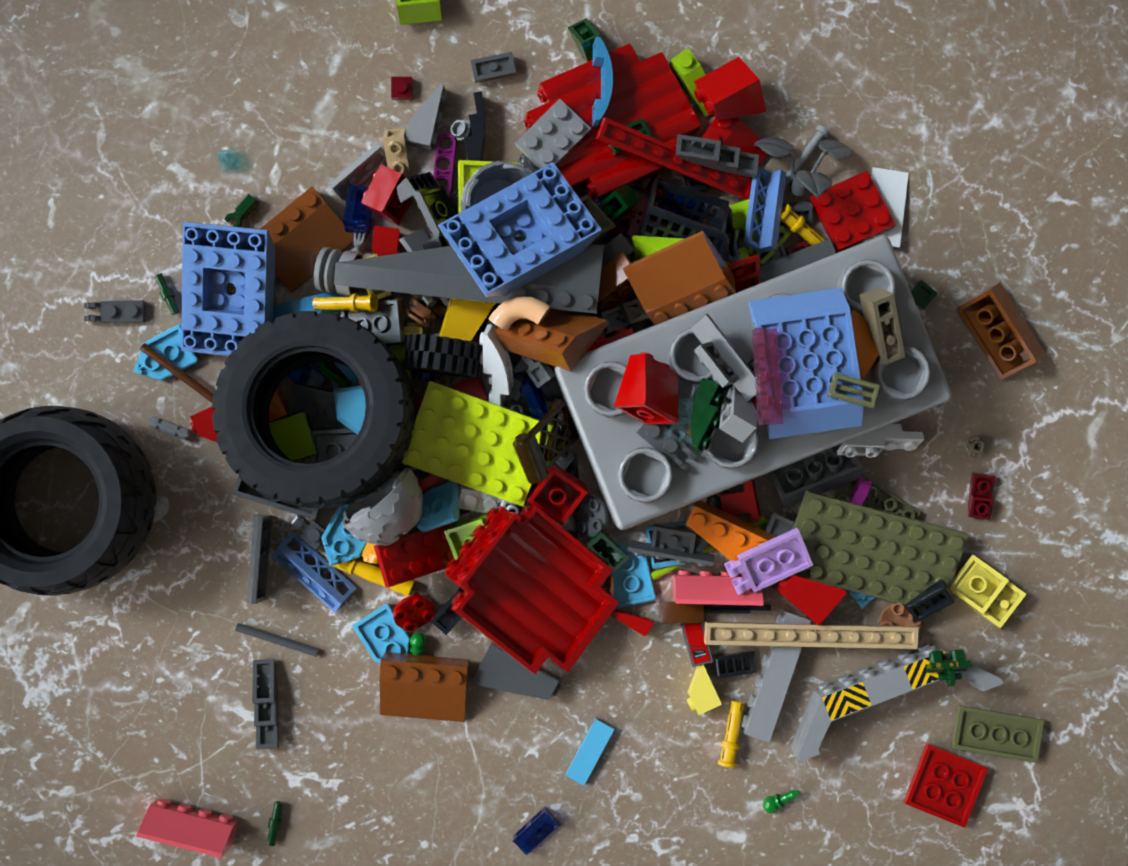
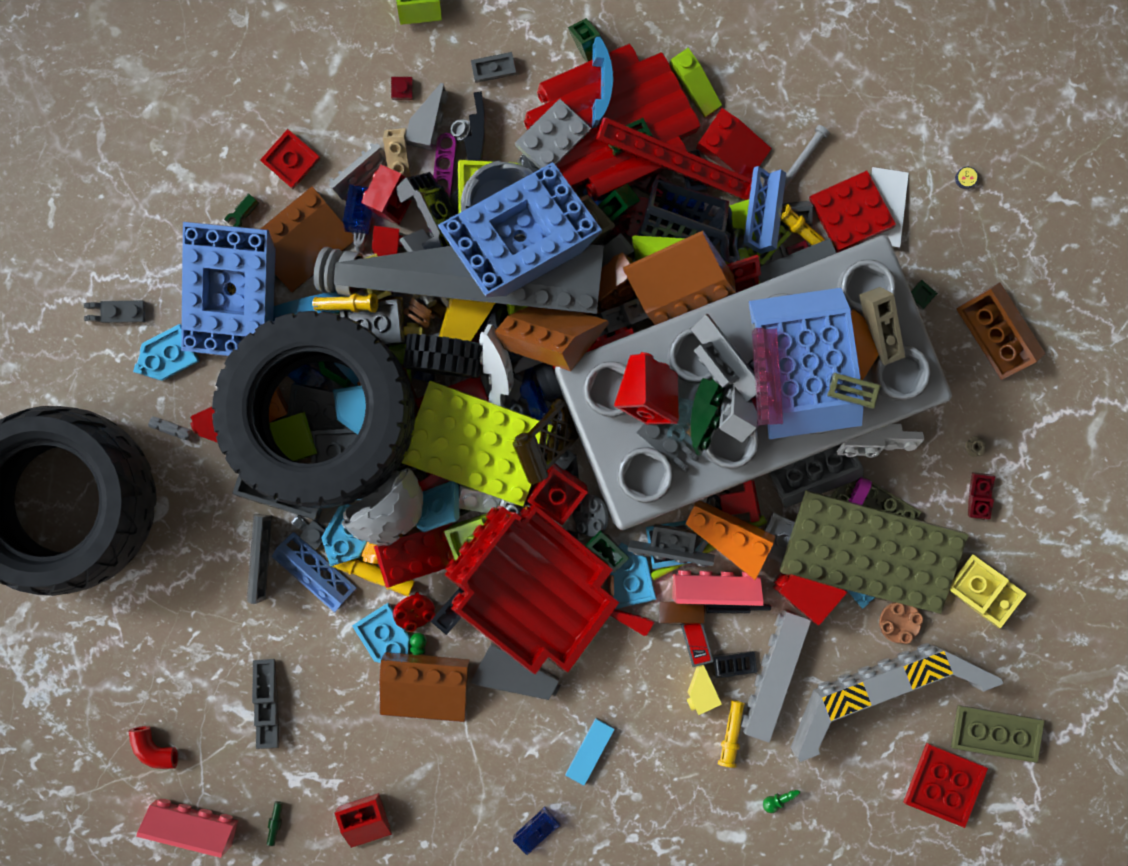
(149, 752): none -> red cylinder
(167, 294): dark green bar -> none
(177, 372): reddish brown piece -> none
(222, 156): clear light blue plate -> none
(277, 639): dark grey bar -> none
(290, 159): none -> red plate
(363, 820): none -> red slope
(519, 308): light nougat cylinder -> none
(538, 371): dark grey plate -> none
(716, 156): dark grey slope -> none
(730, 91): red slope -> none
(769, 562): lavender tile -> none
(805, 180): dark grey plant -> none
(811, 635): tan plate -> none
(940, 603): black slope -> none
(957, 664): dark green hips -> none
(966, 177): none -> light yellow tile

